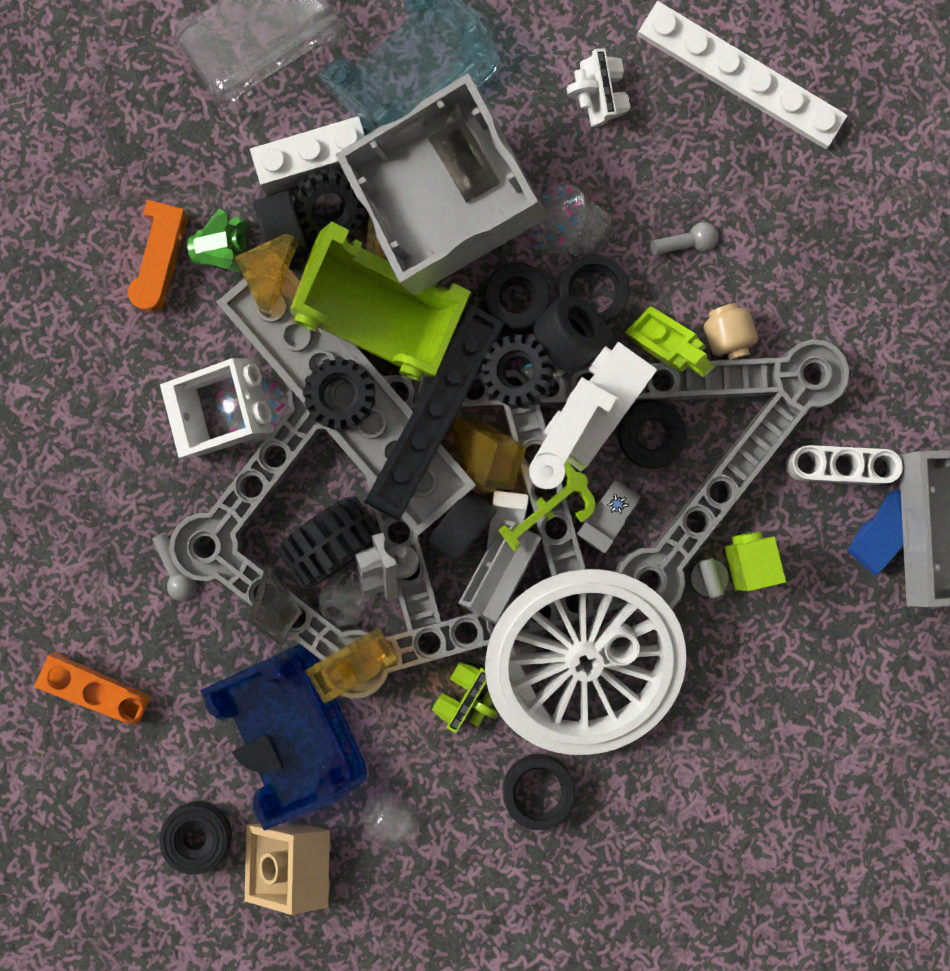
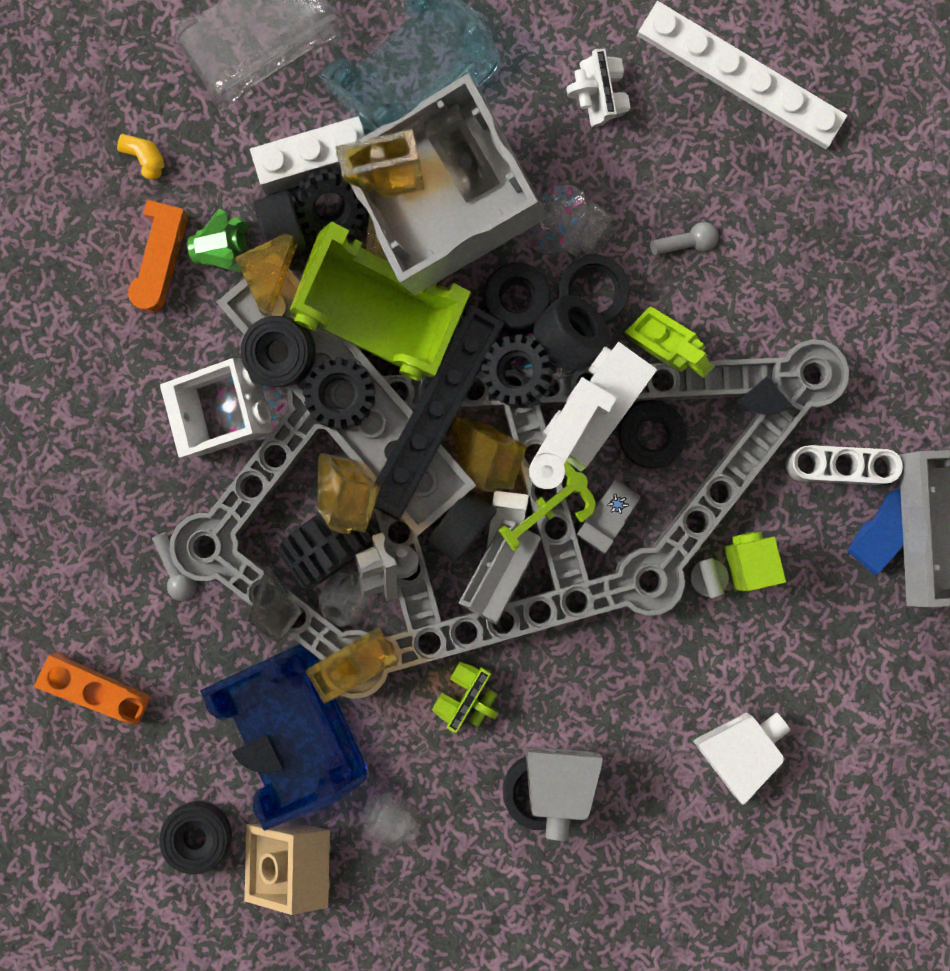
(146, 152): none -> yellow arm
(256, 351): none -> black tyre
(345, 494): none -> clear yellow slope
(382, 164): none -> clear yellow slope
(524, 708): white piece -> none
(561, 786): none -> light grey torso
(730, 332): tan head -> none
(744, 752): none -> white torso
(764, 399): none -> black tile

